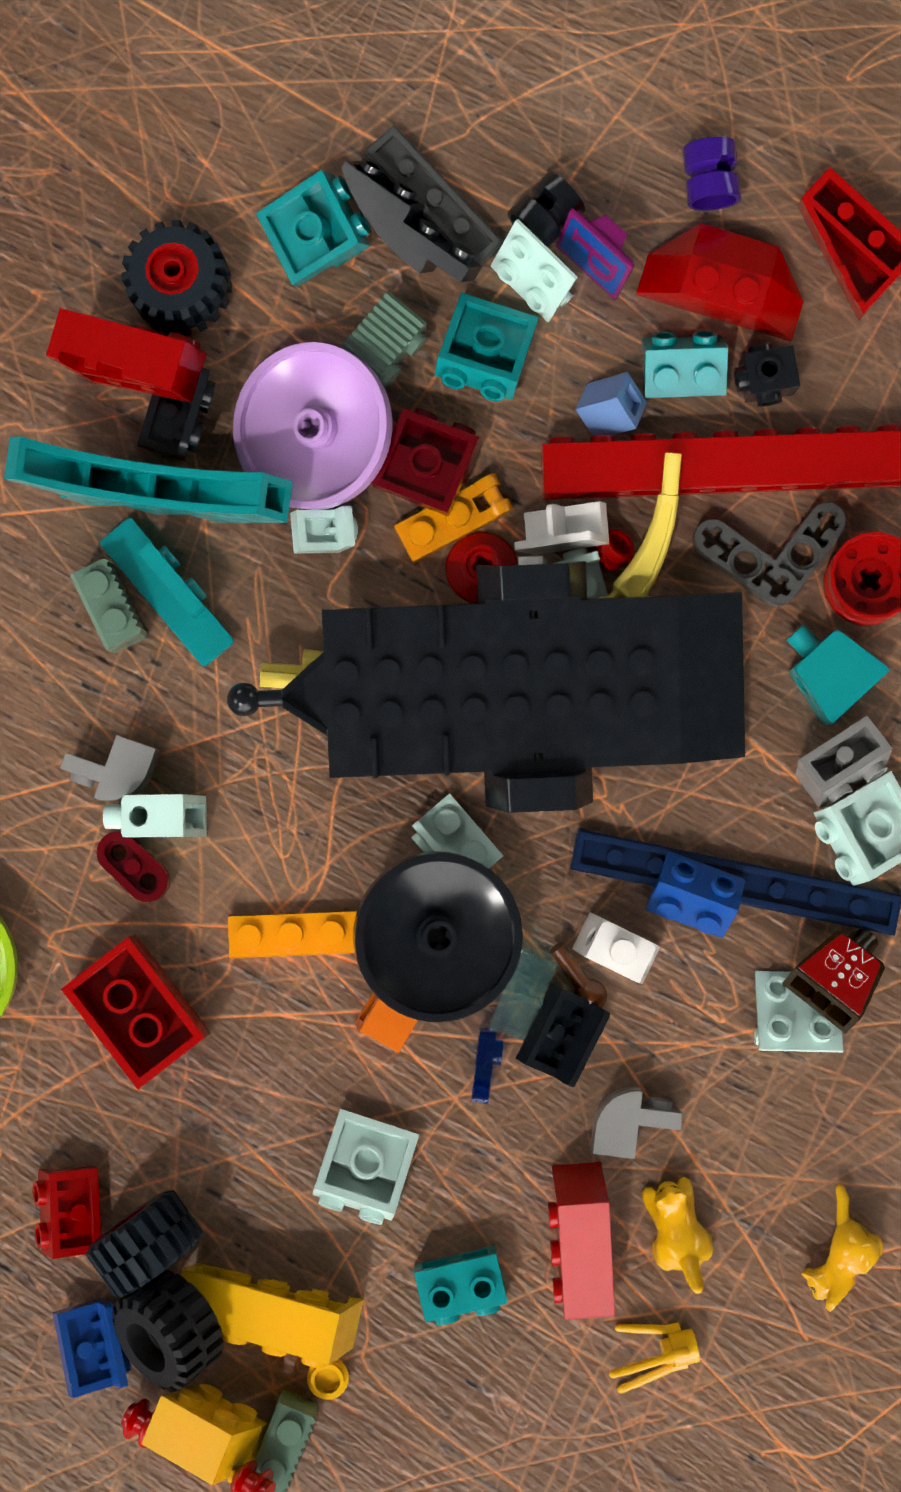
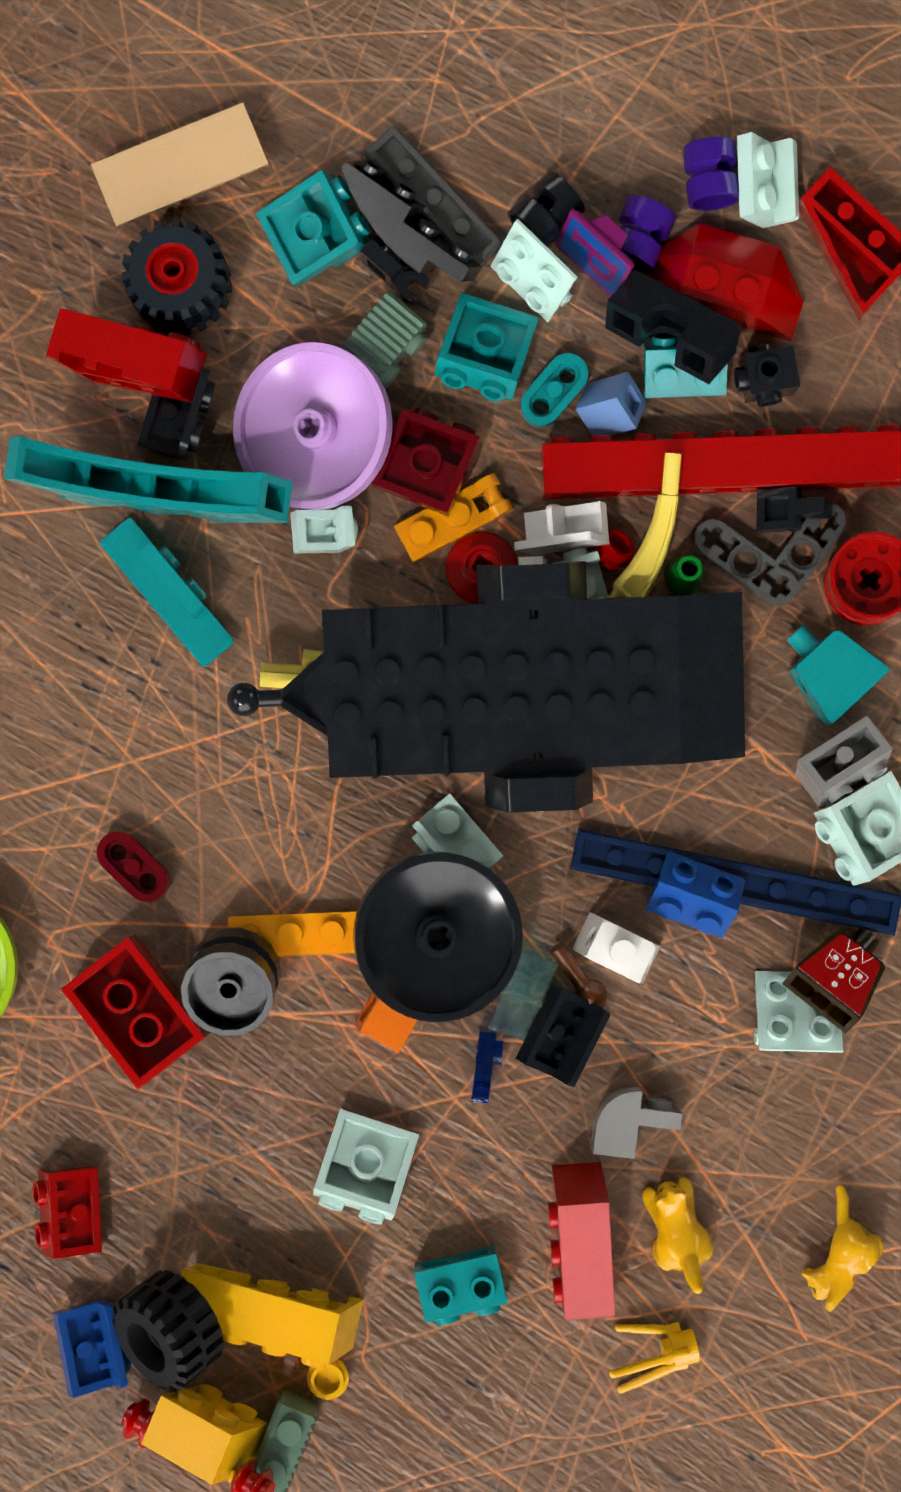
(109, 605): sand green brick -> none
(125, 772): light grey brick -> none
(144, 1243): black wheel -> none
(158, 815): light aqua torso -> none
(179, 164): none -> tan brick
(231, 982): none -> black wheel
(386, 266): none -> black plate
(554, 392): none -> teal plate
(646, 225): none -> dark purple wheel
(649, 307): none -> black arch
(677, 580): none -> green cone
(767, 180): none -> light aqua bracket
(784, 507): none -> black plate

